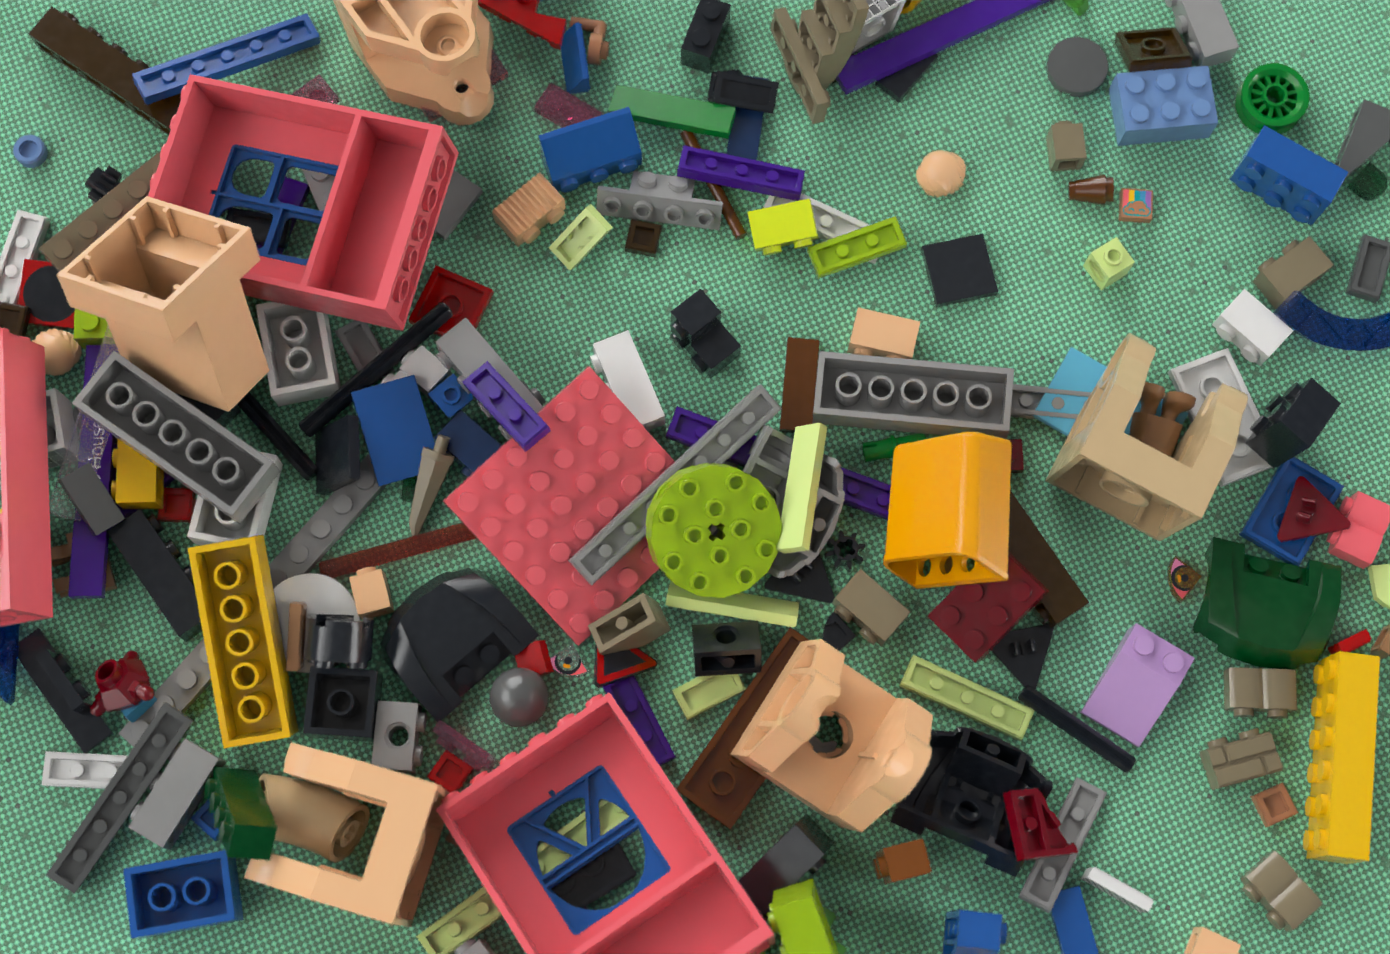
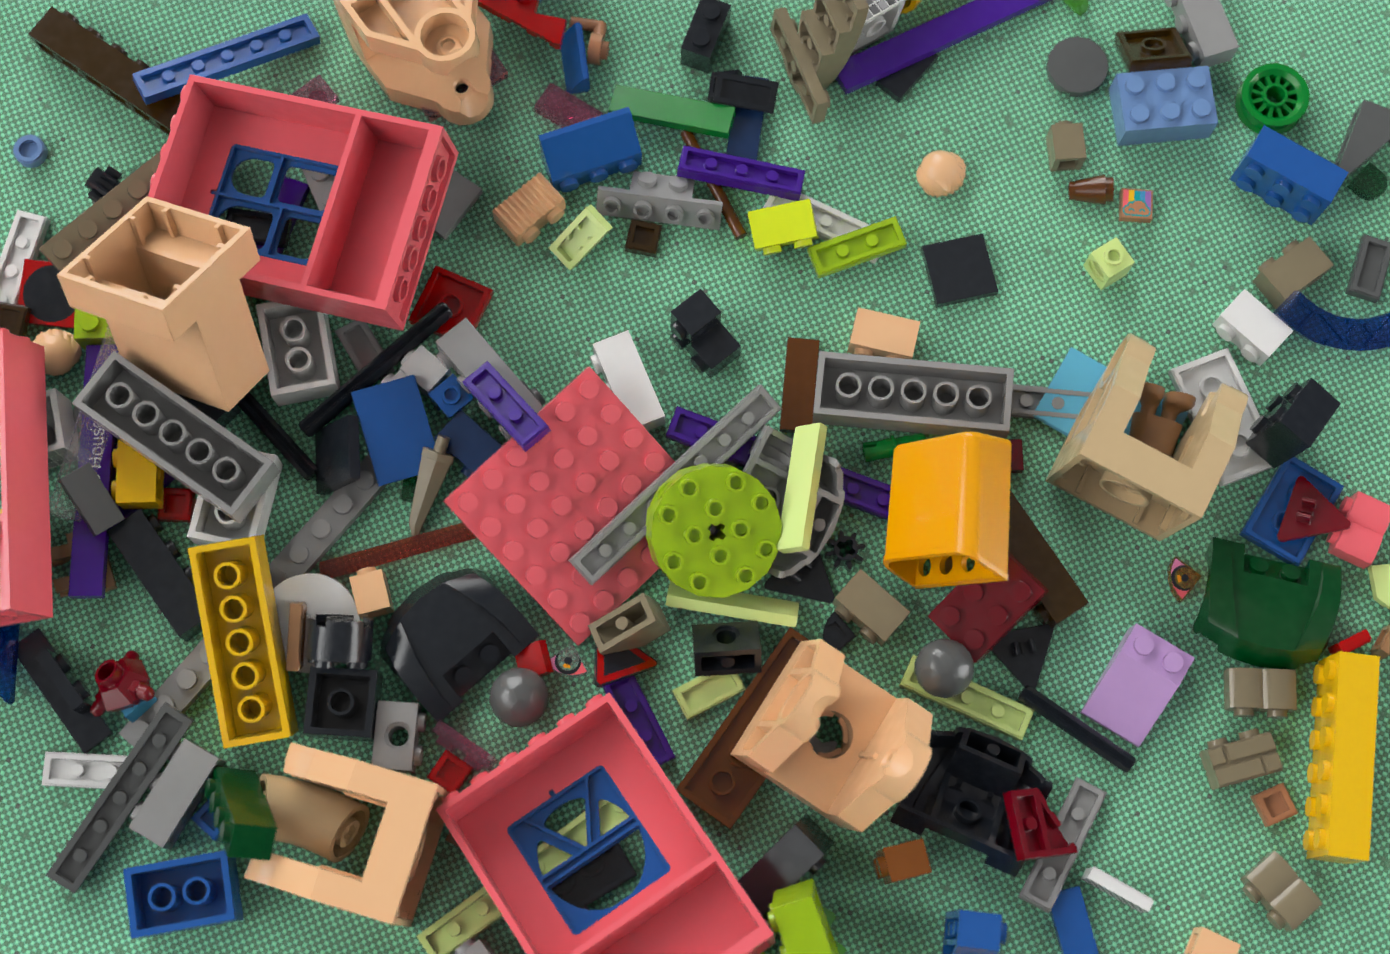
(944, 668): none -> dark grey piece

